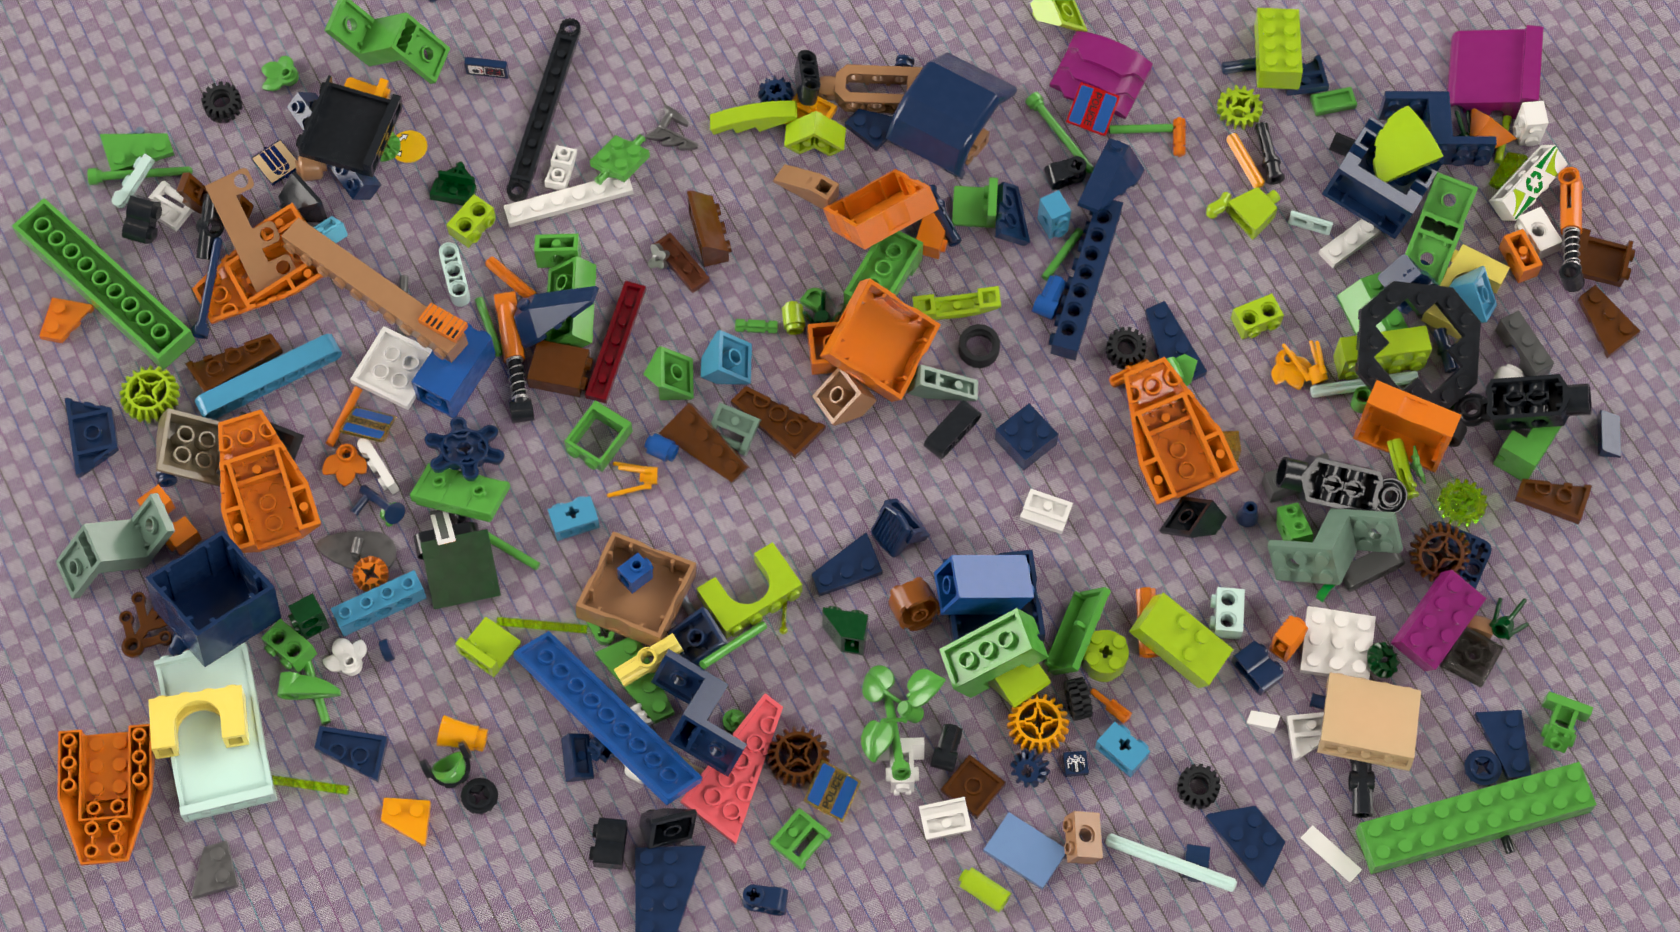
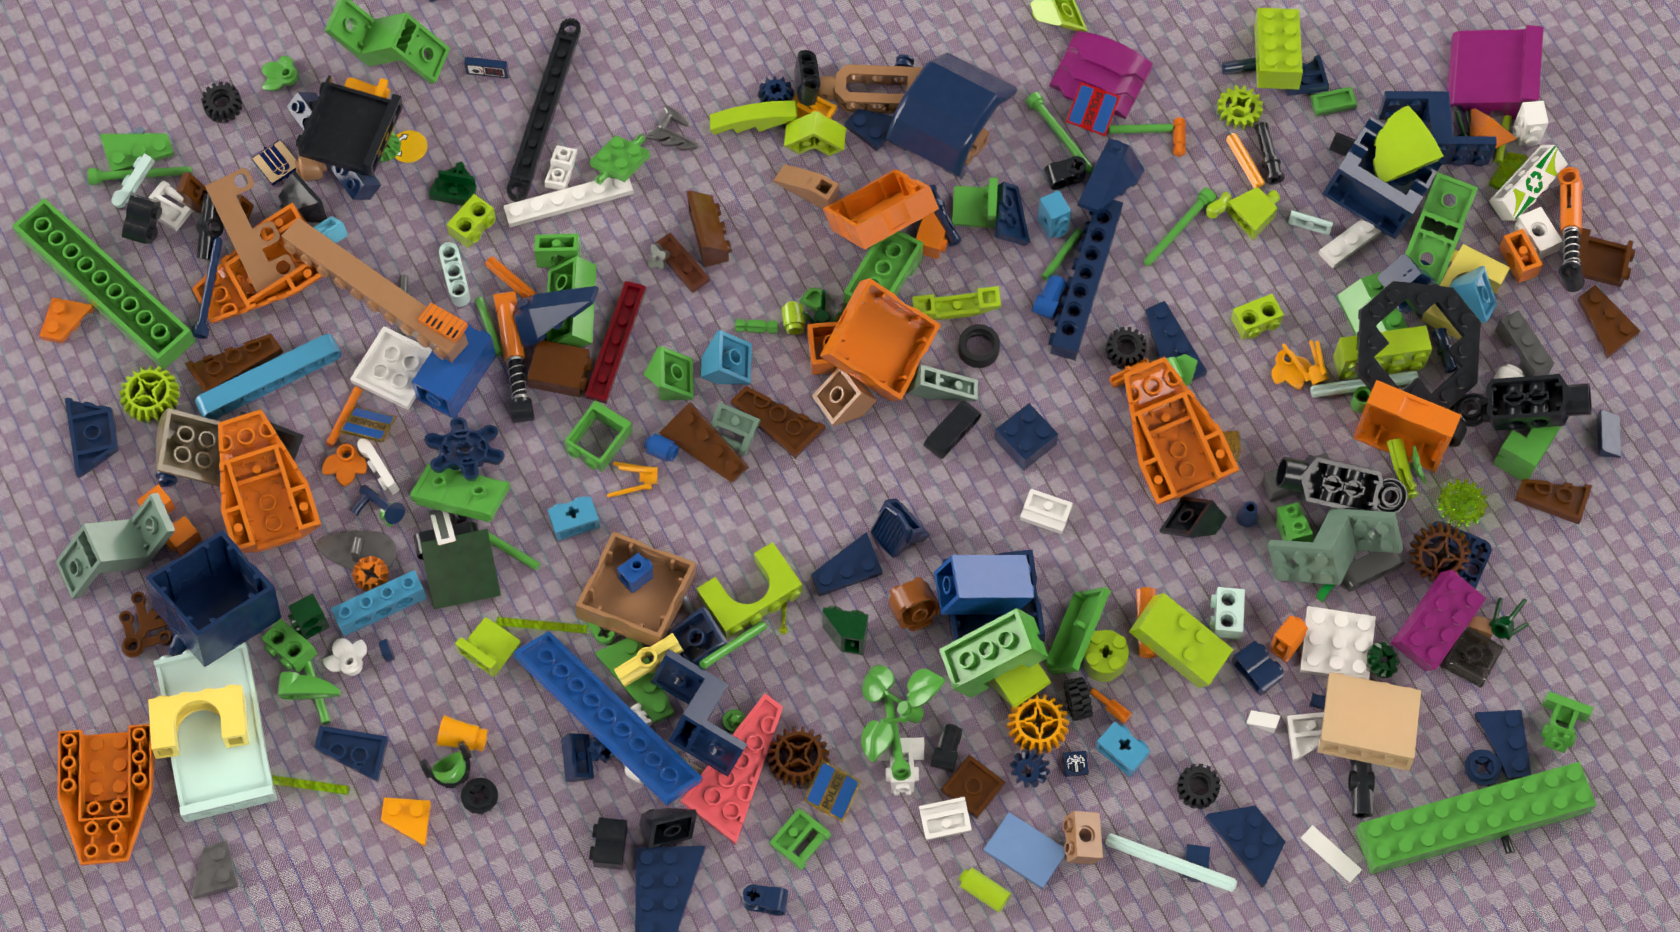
(1204, 198): none -> bright green piece

